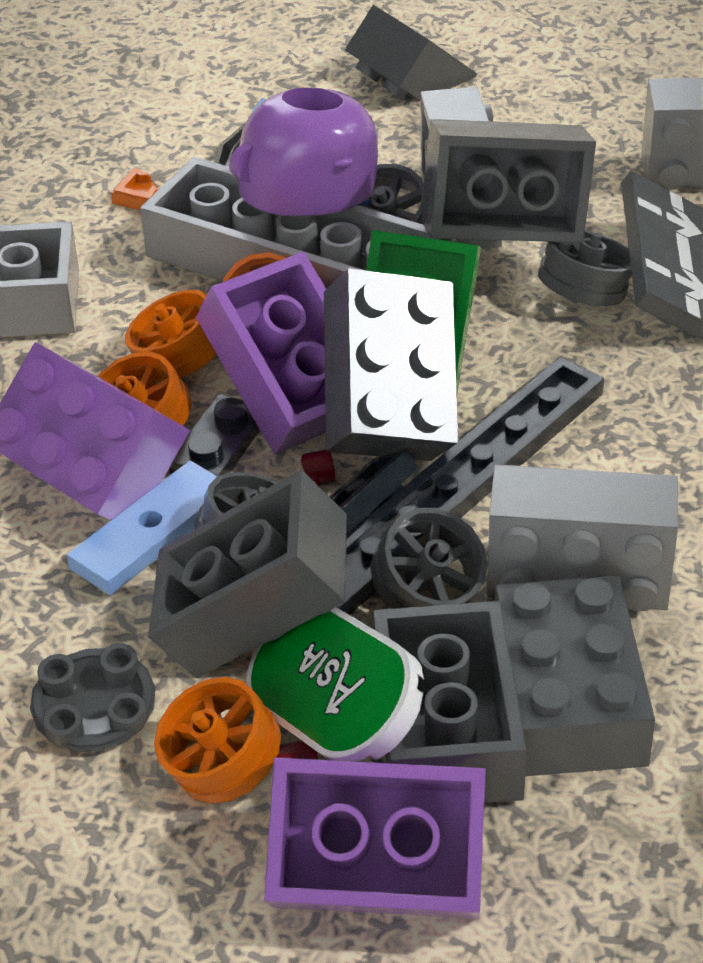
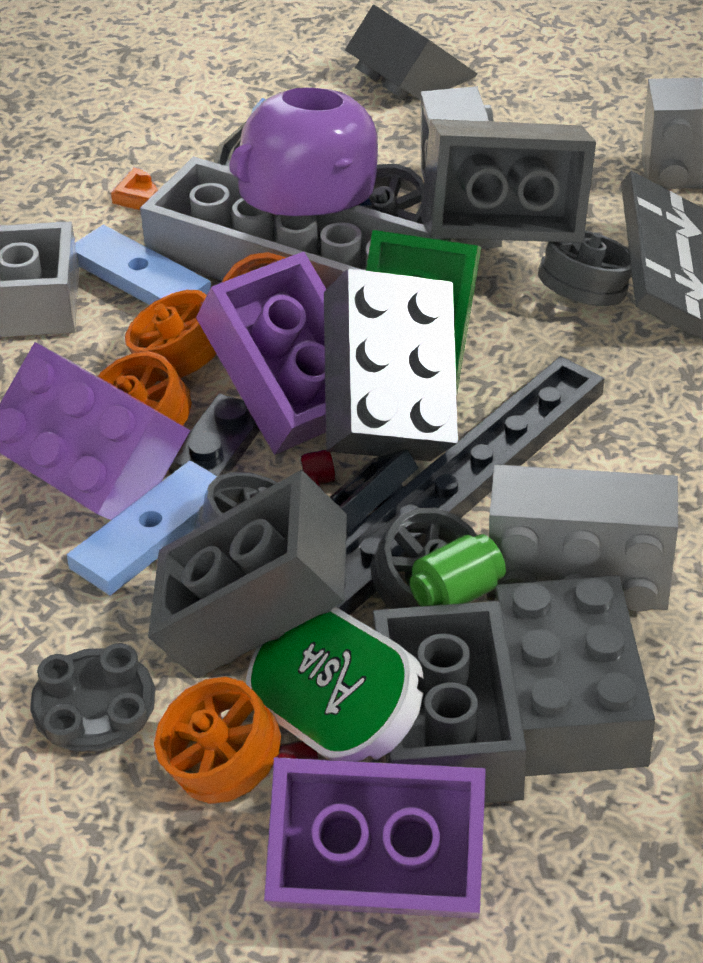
(134, 266): none -> light blue tile
(457, 572): none -> bright green brick

